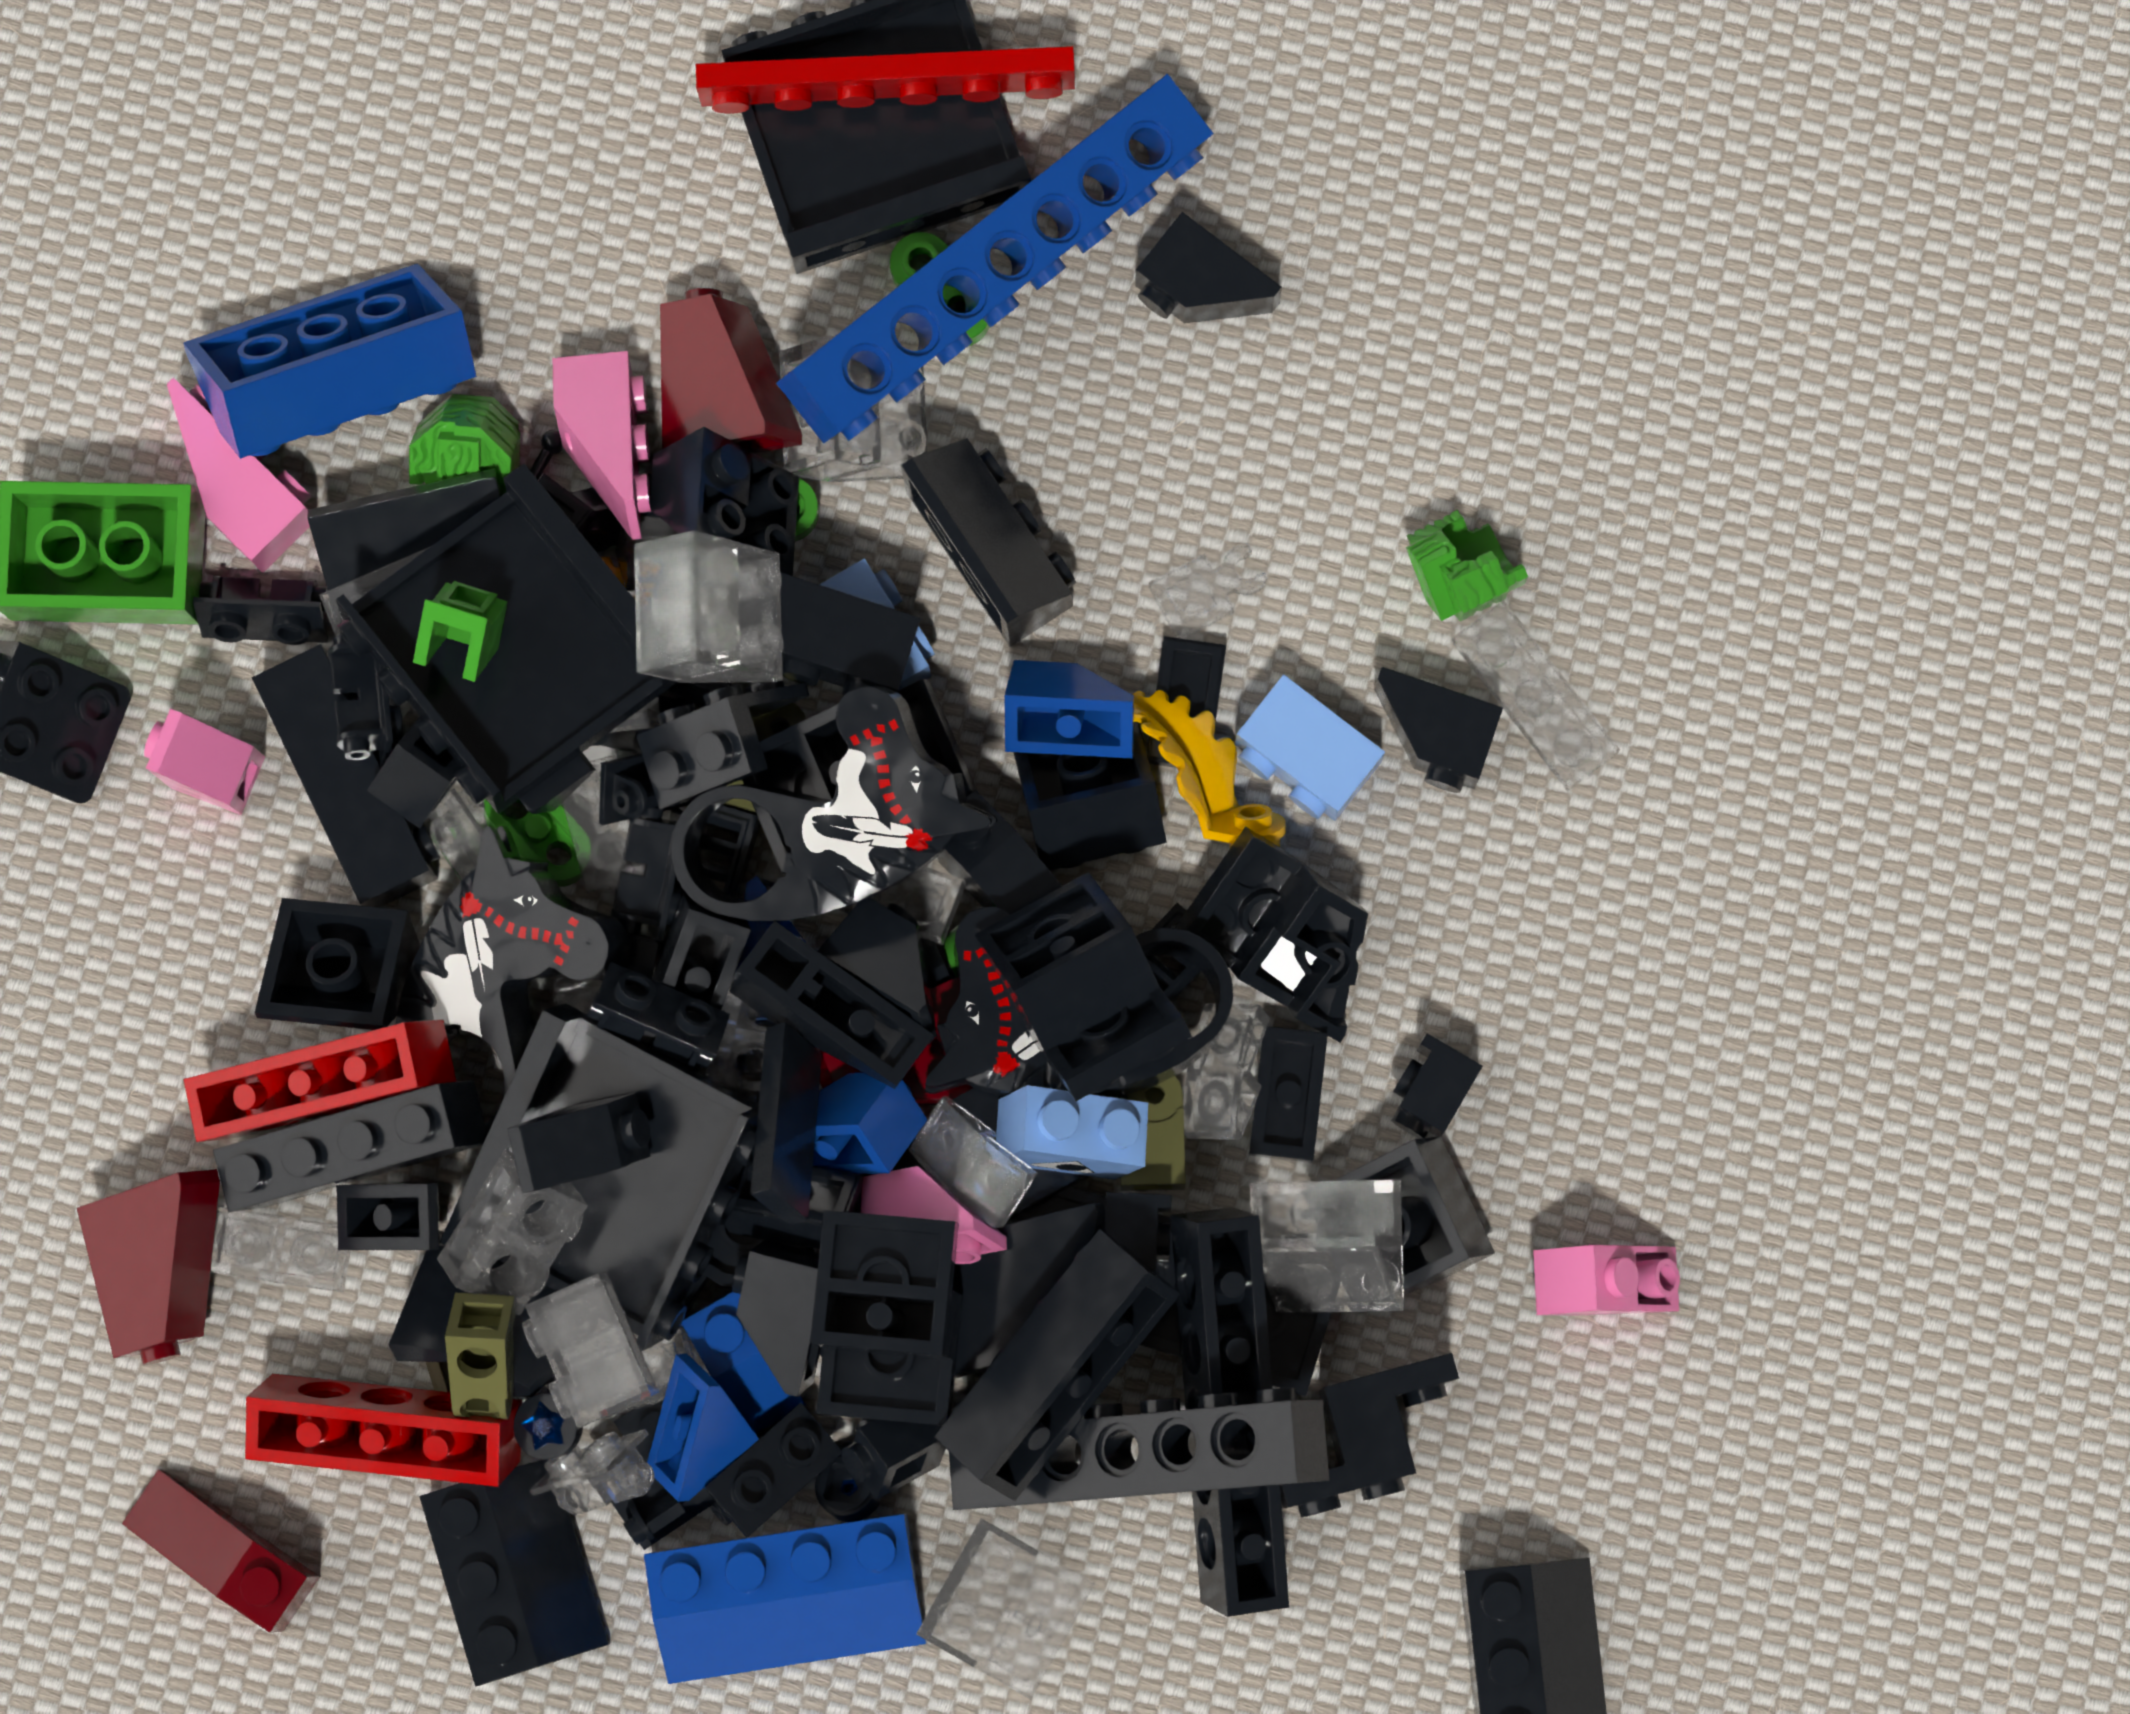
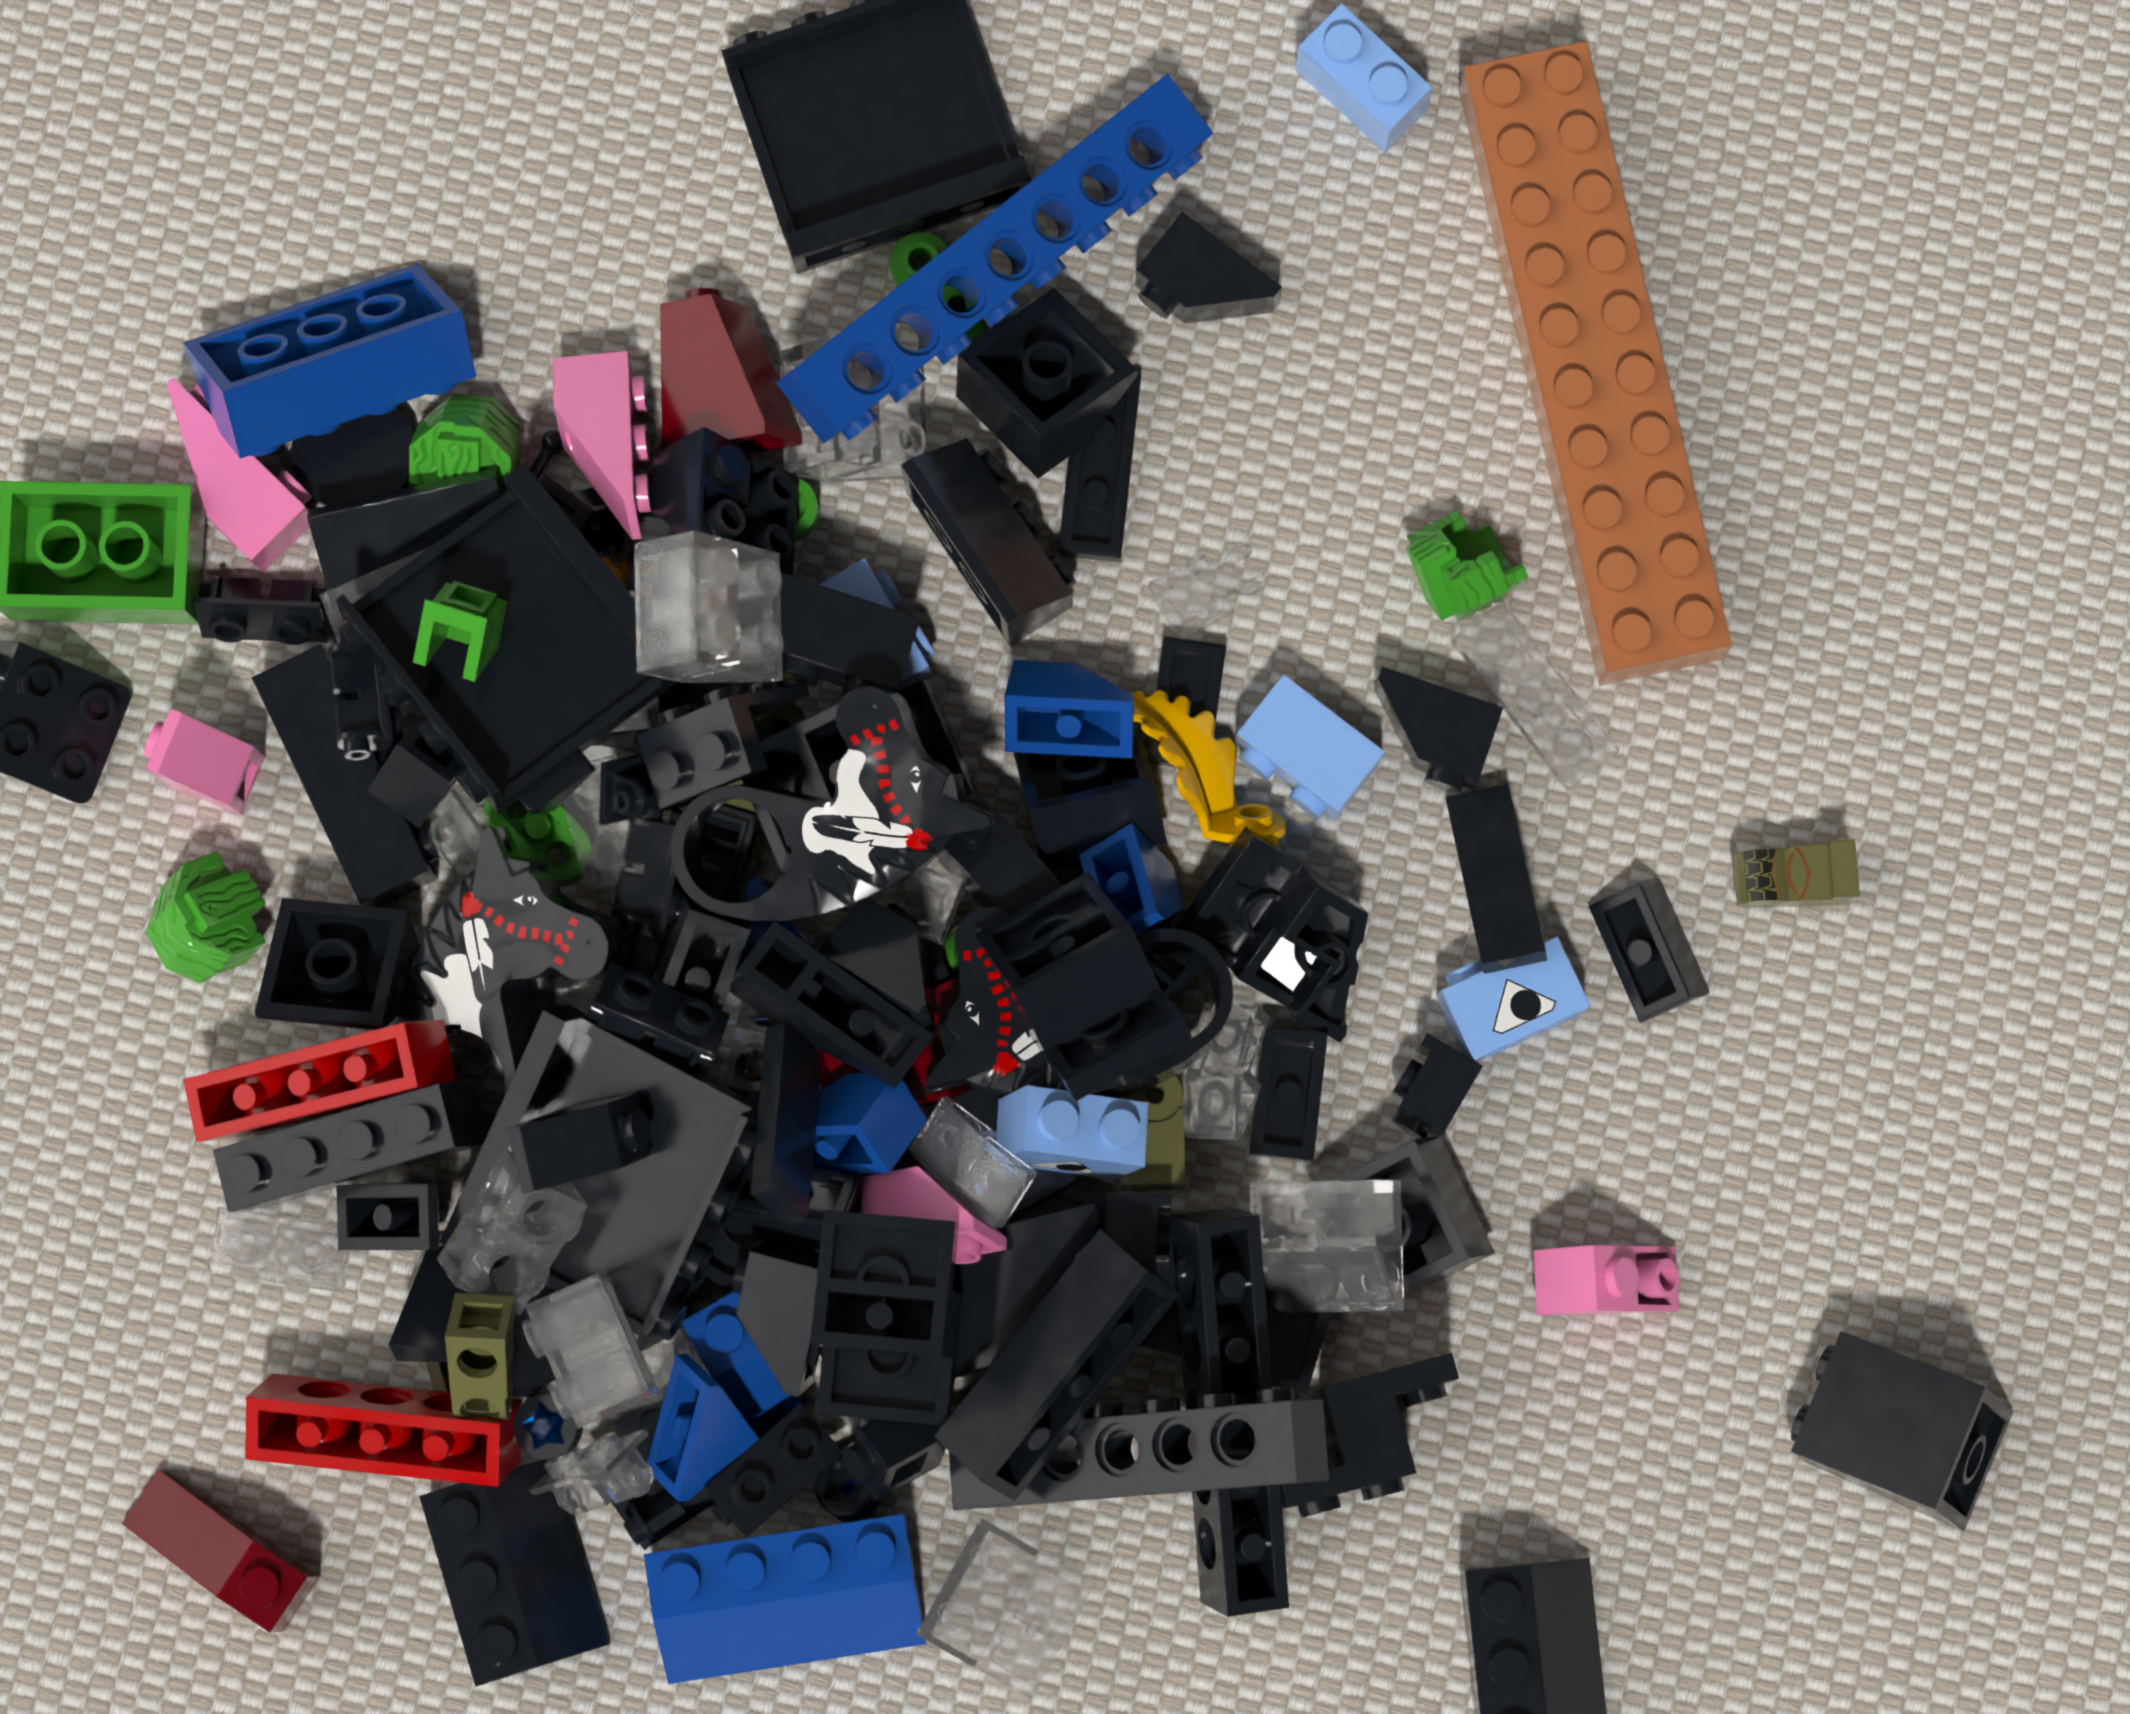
(153, 1262): dark red slope -> none
(206, 919): none -> bright green hair
(355, 459): none -> black tile
(862, 79): red plate -> none
(1043, 381): none -> black slope
(1100, 486): none -> black tile
(1134, 878): none -> blue slope
(1363, 78): none -> light blue brick
(1496, 879): none -> black tile
(1511, 1004): none -> light blue brick
(1593, 364): none -> nougat brick
(1649, 949): none -> black slope
(1797, 875): none -> olive leg
(1901, 1429): none -> black slope

